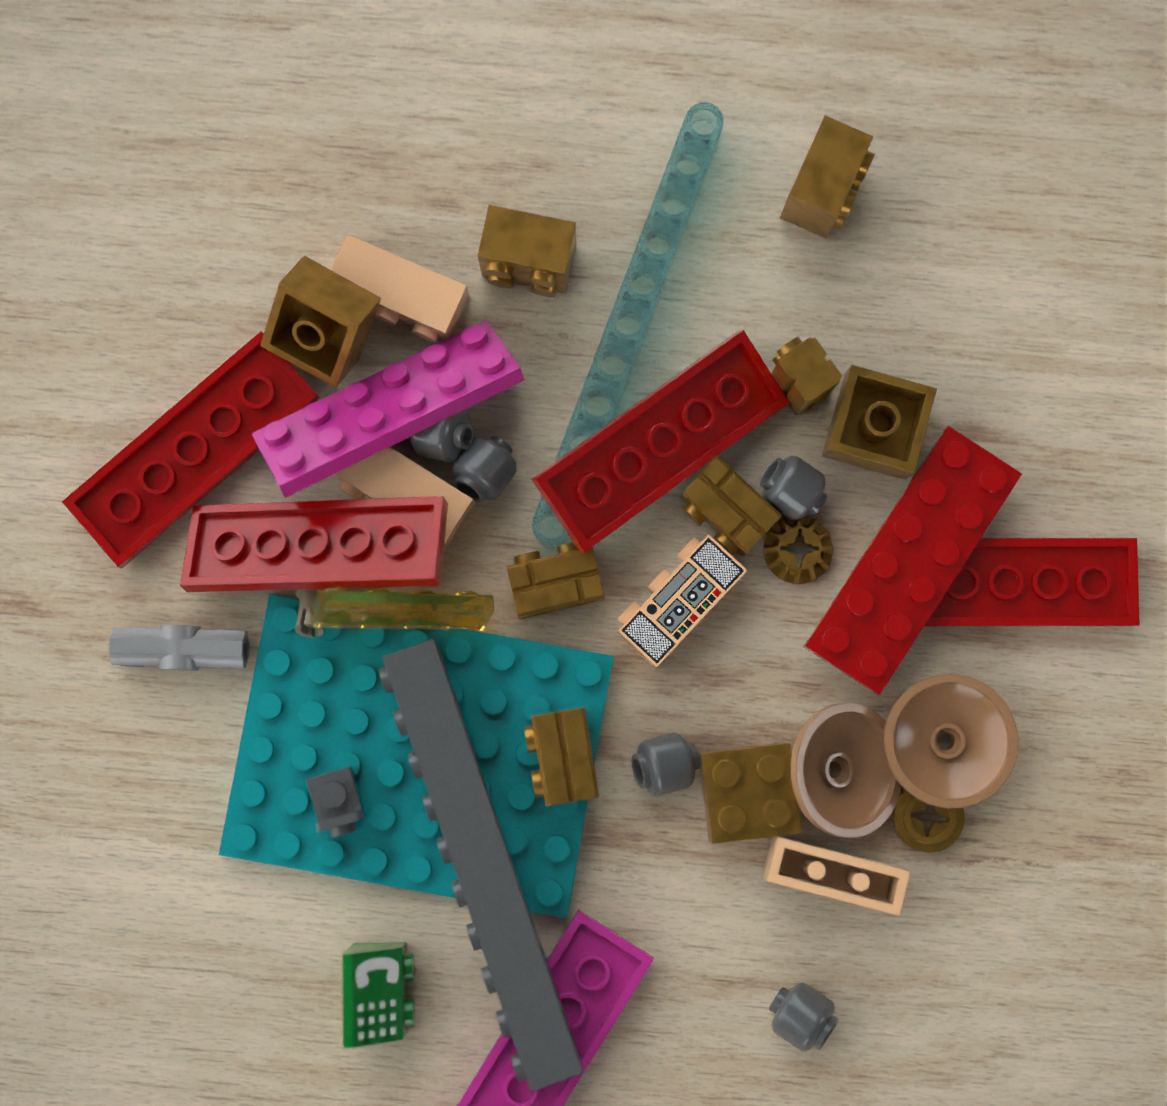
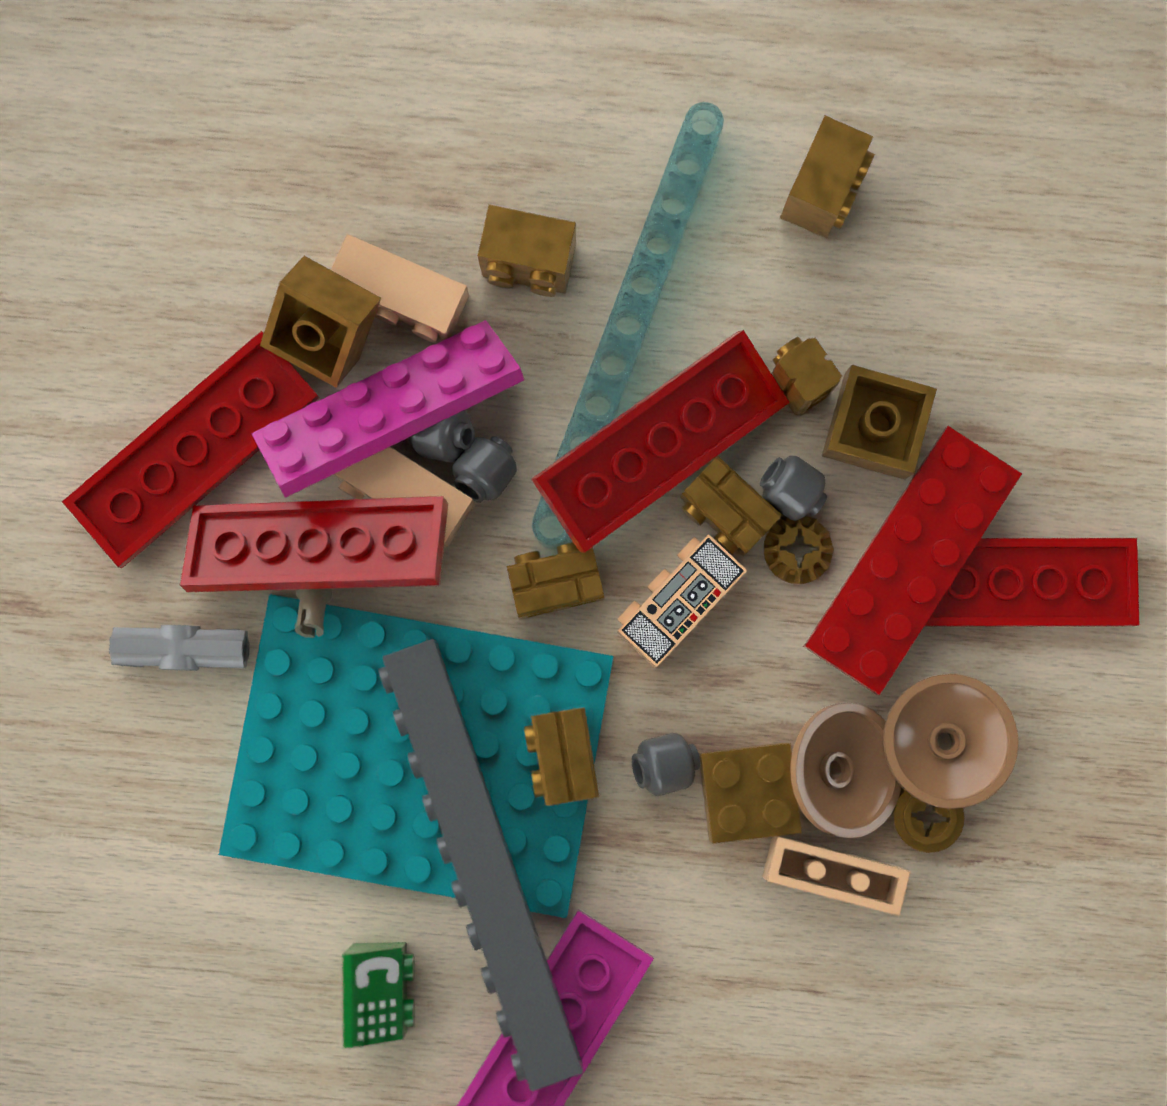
(336, 801): dark grey bracket -> none
(392, 610): clear yellow plate -> none
(803, 1017): dark grey head -> none

